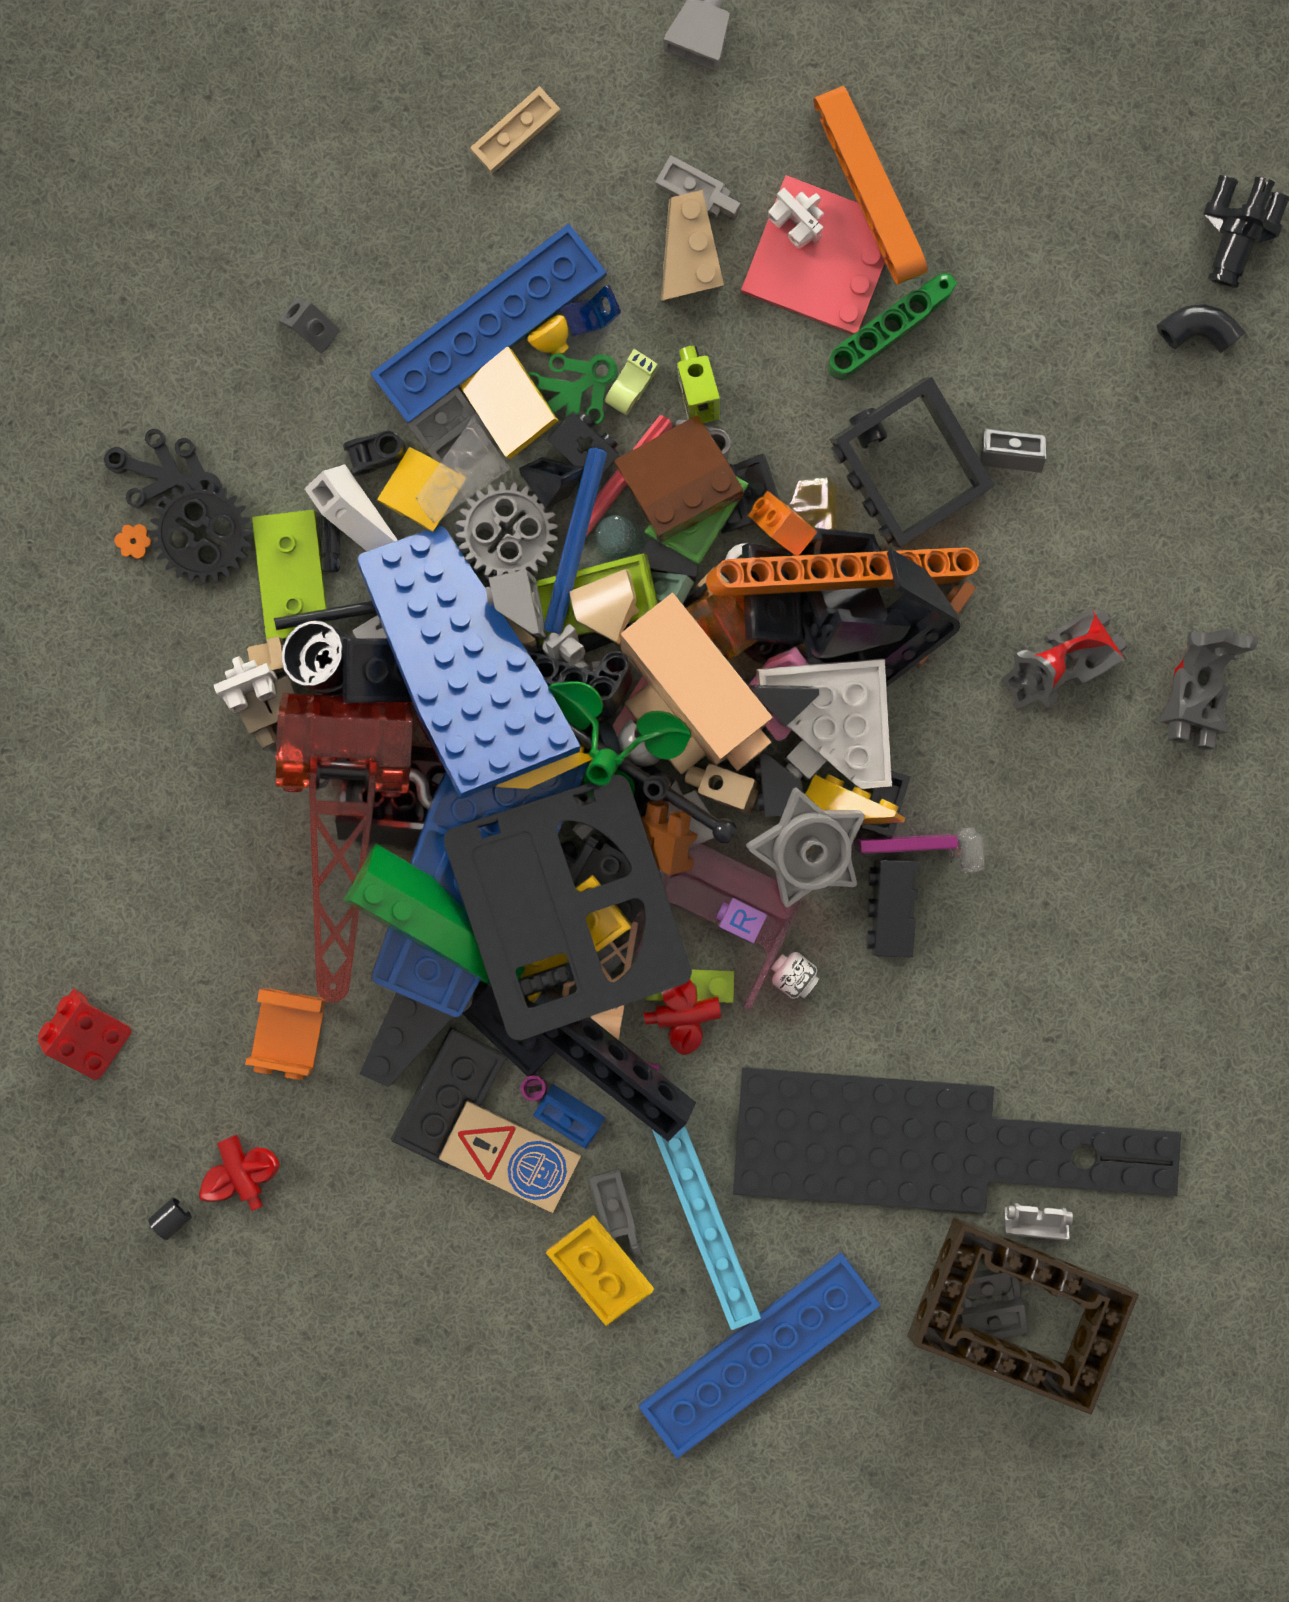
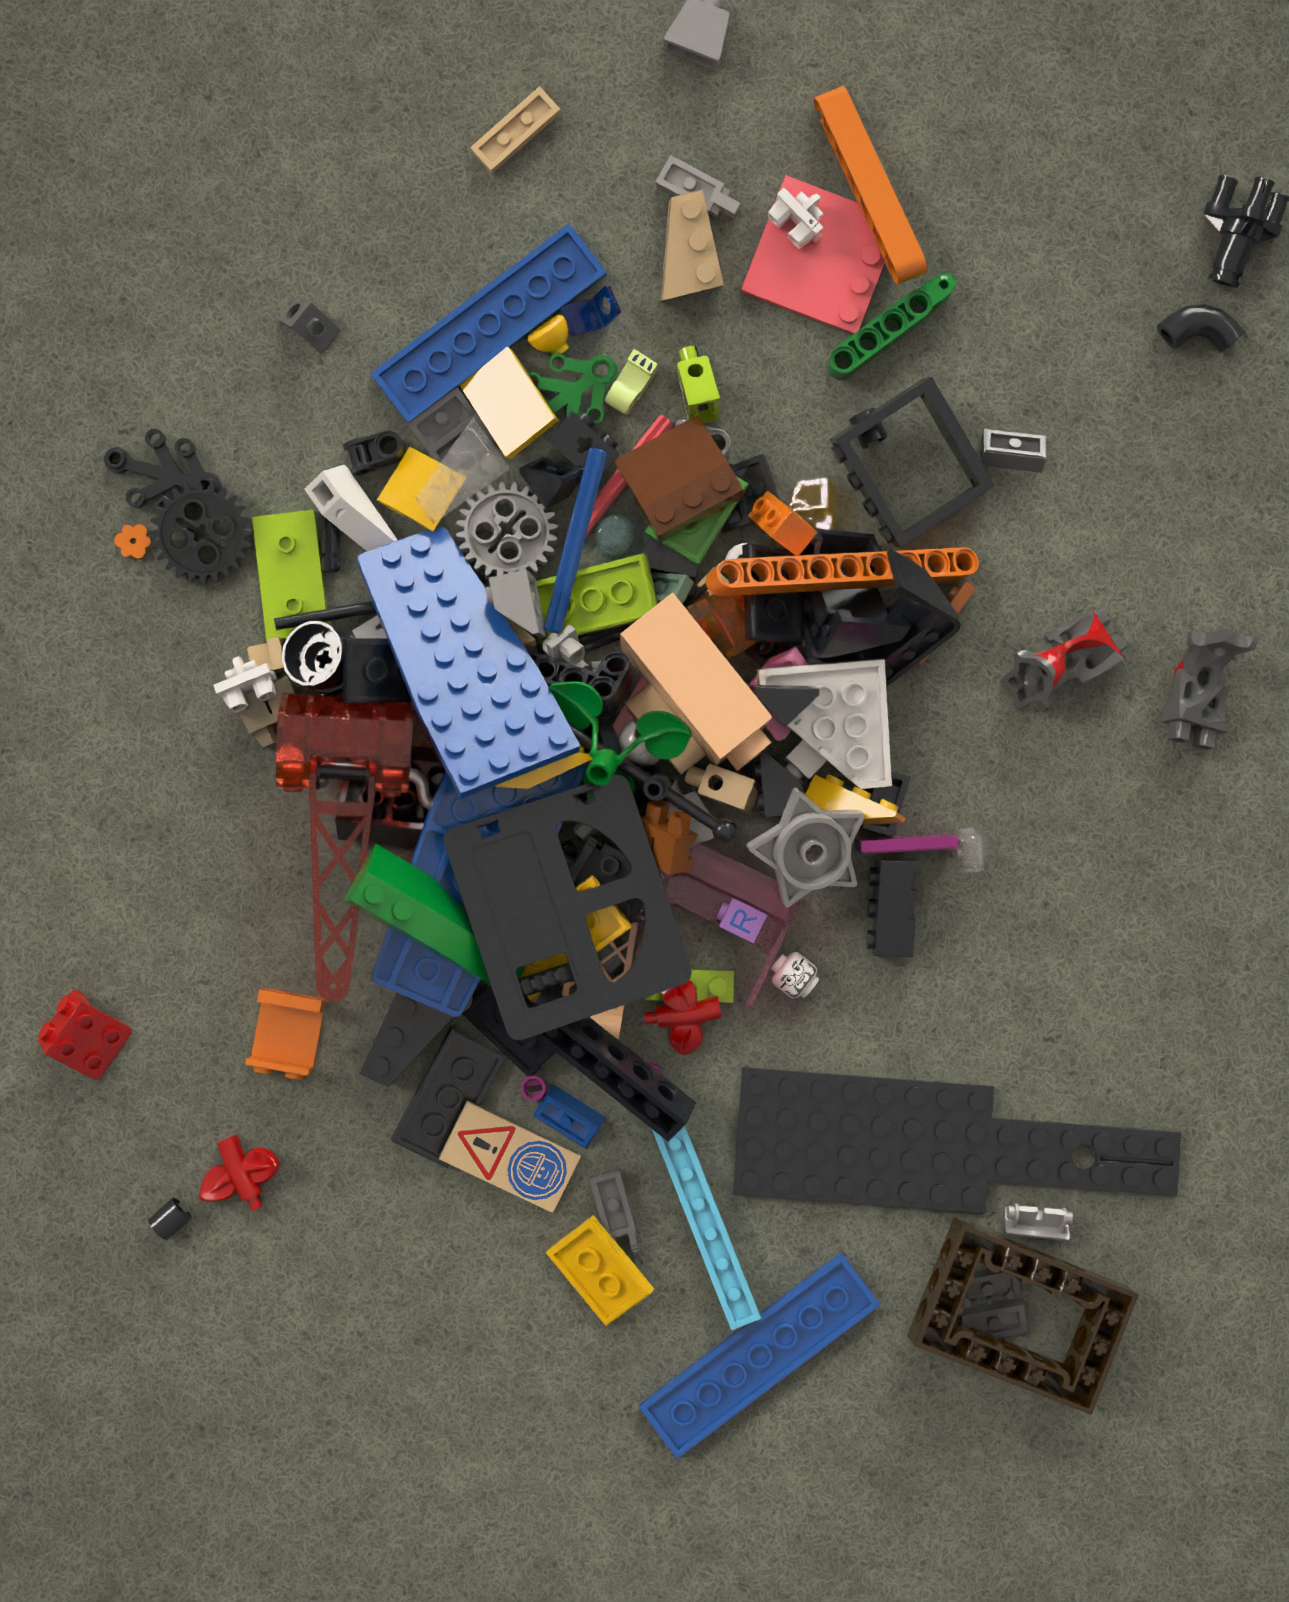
(606, 604): tan slope -> none

